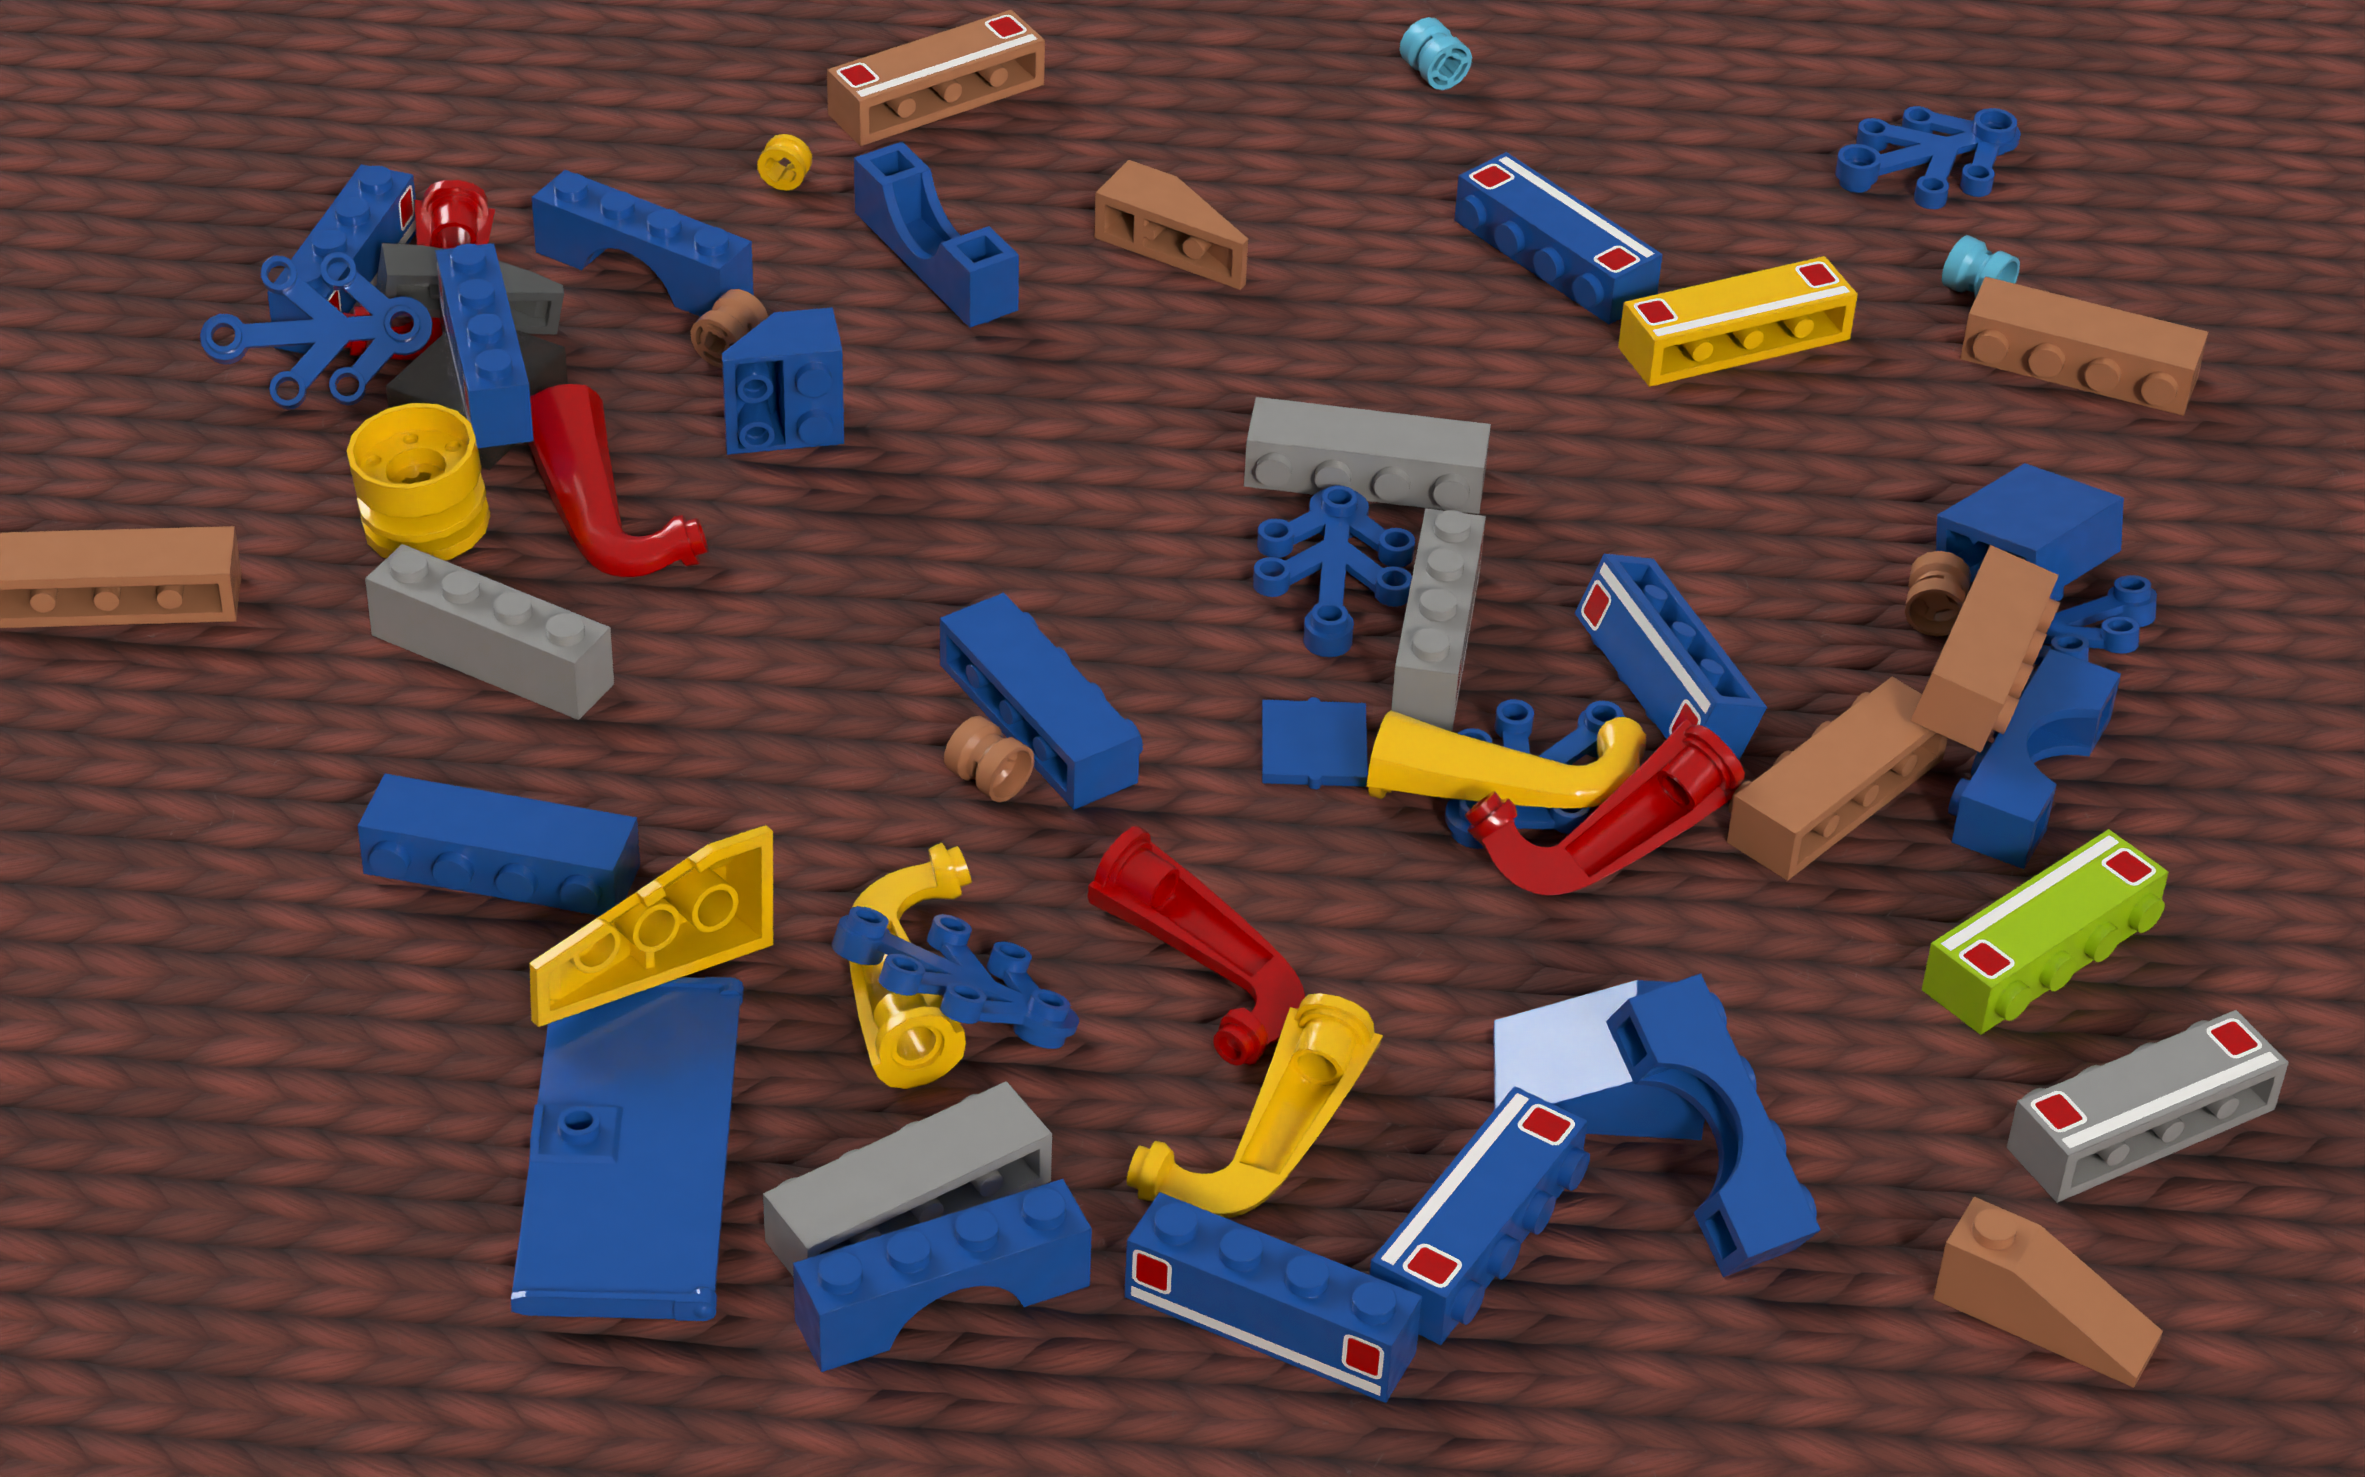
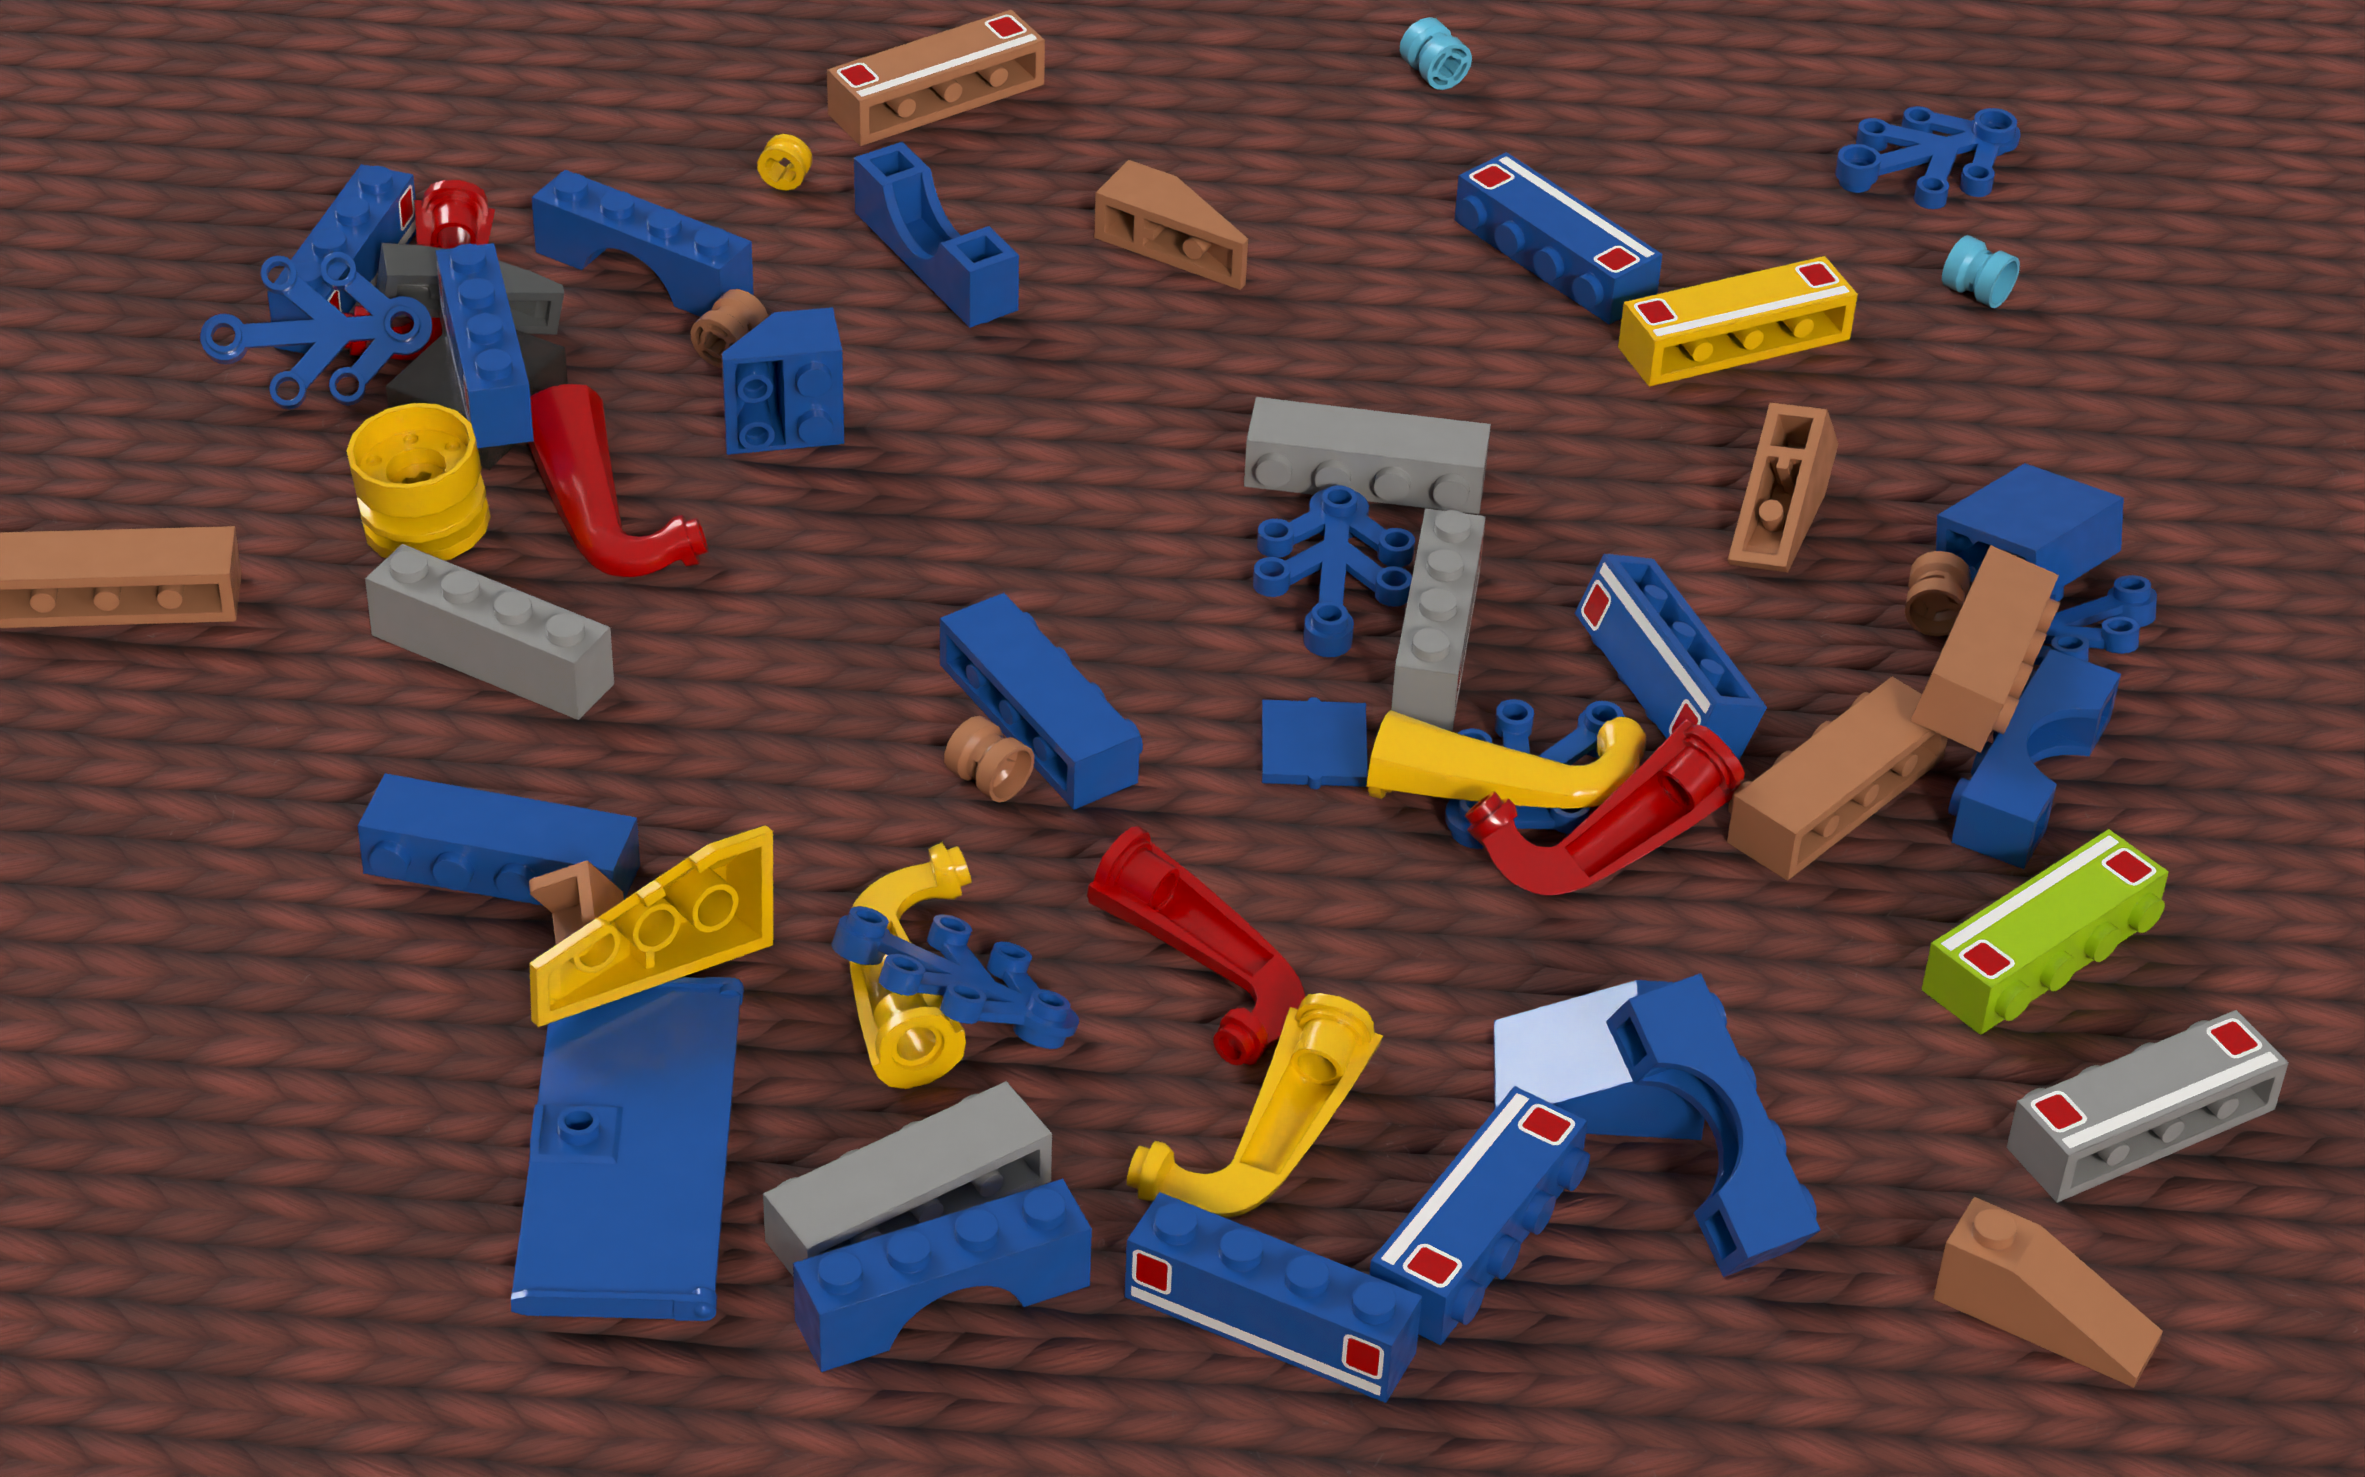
(575, 896): none -> nougat panel
(1784, 486): none -> nougat slope
(2084, 345): nougat brick -> none

